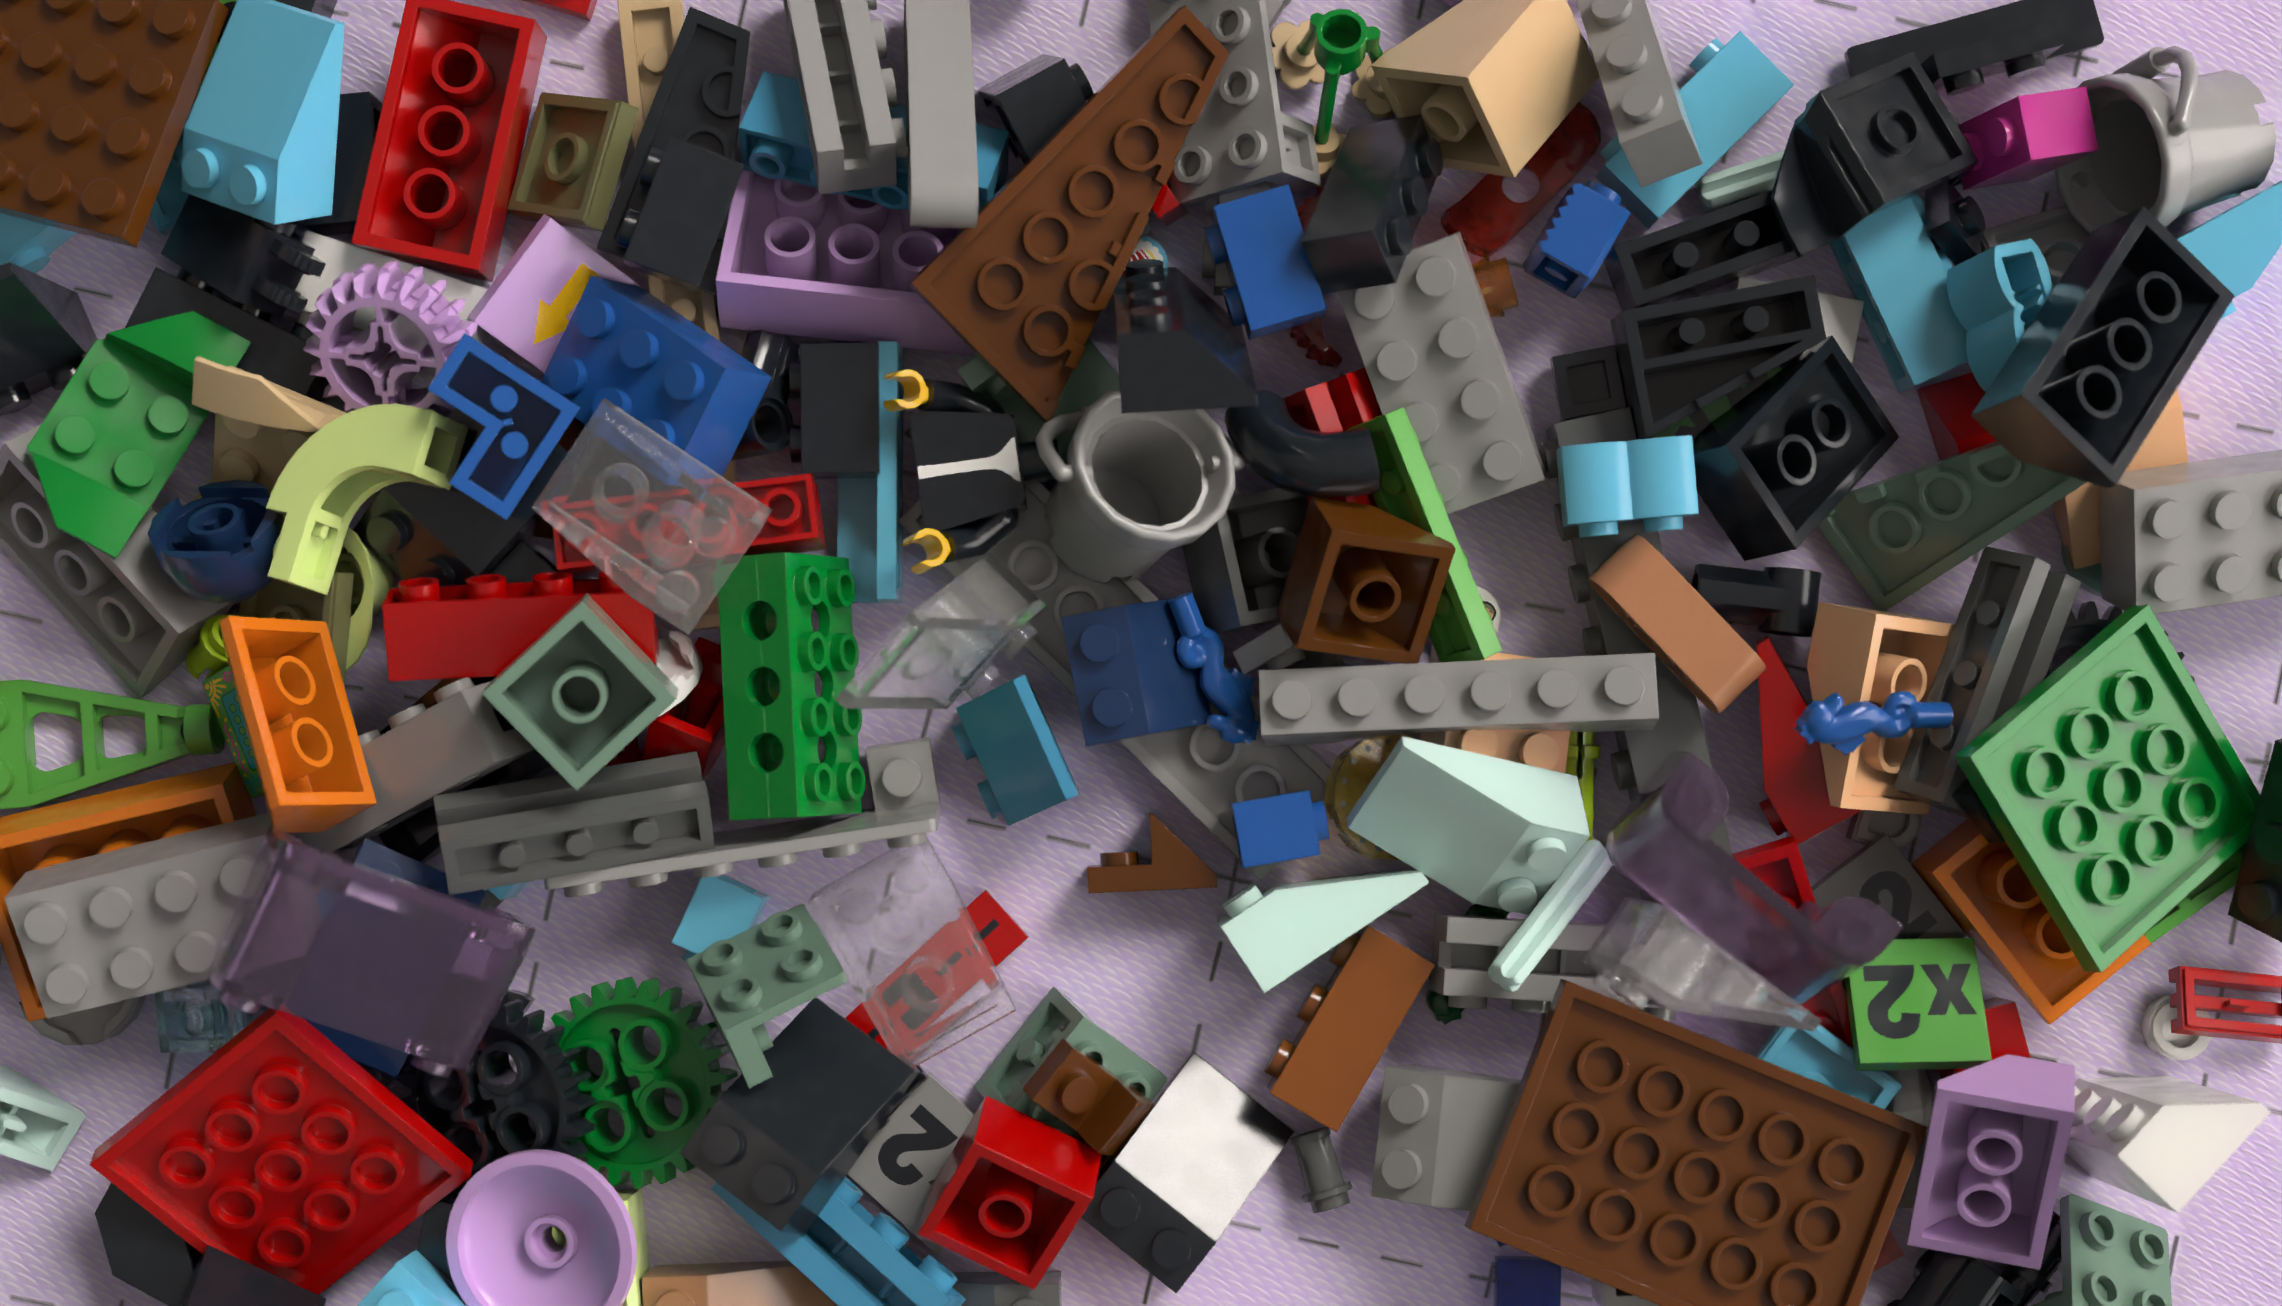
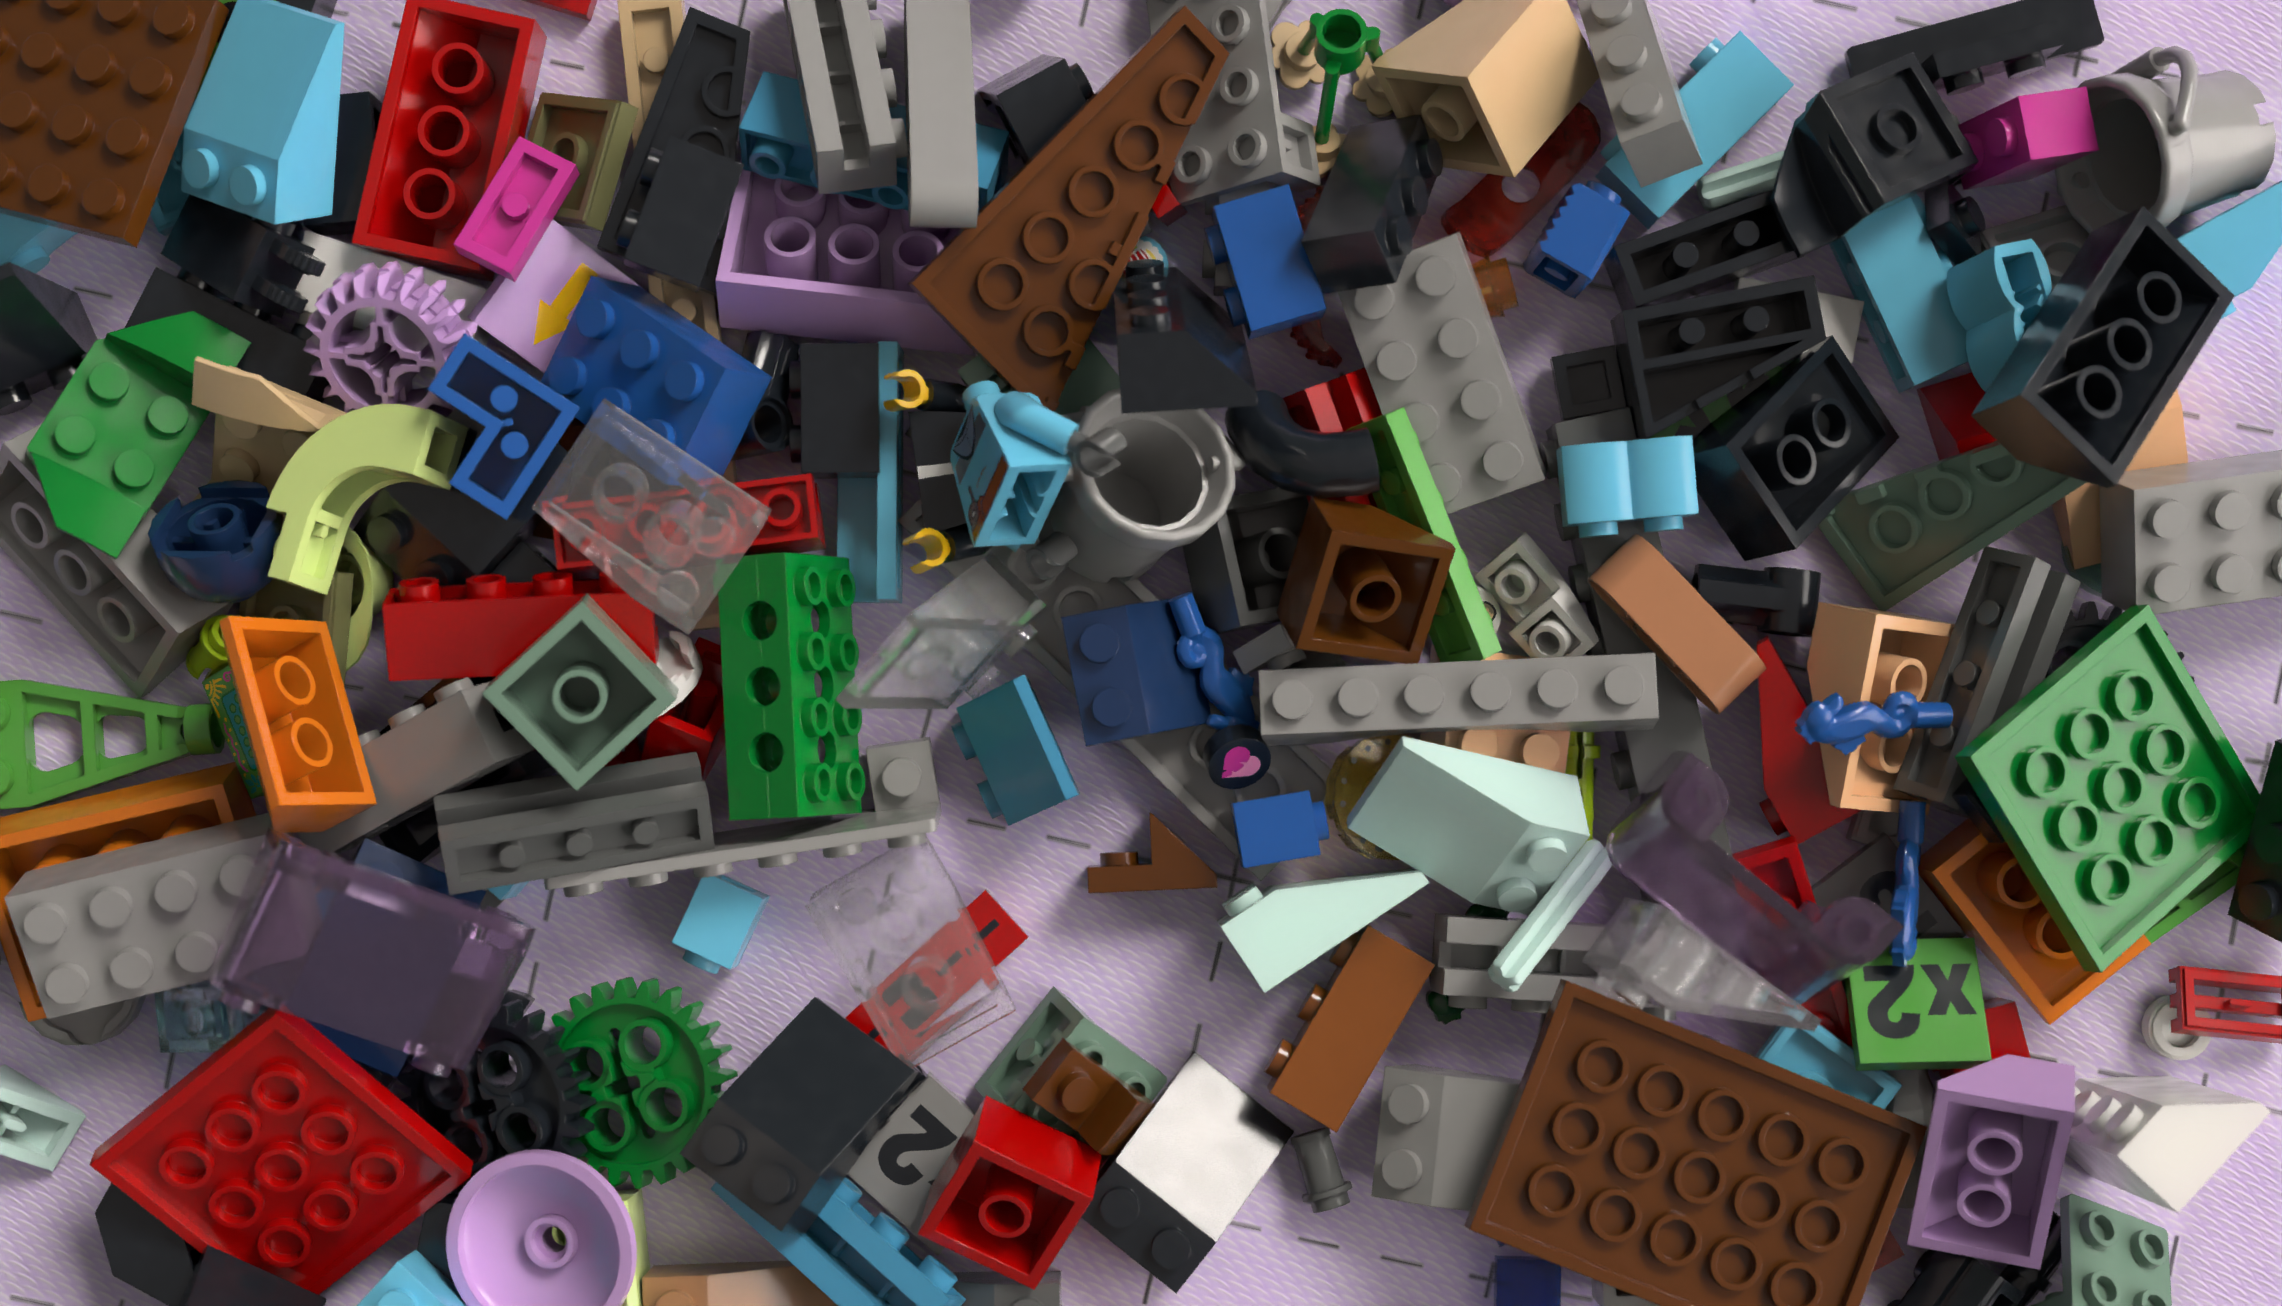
(516, 209): none -> dark pink plate
(762, 977): sand green bracket -> none
(1013, 466): none -> medium azure torso
(1236, 756): none -> black tile
(1538, 601): none -> white slope
(1906, 888): none -> blue animal

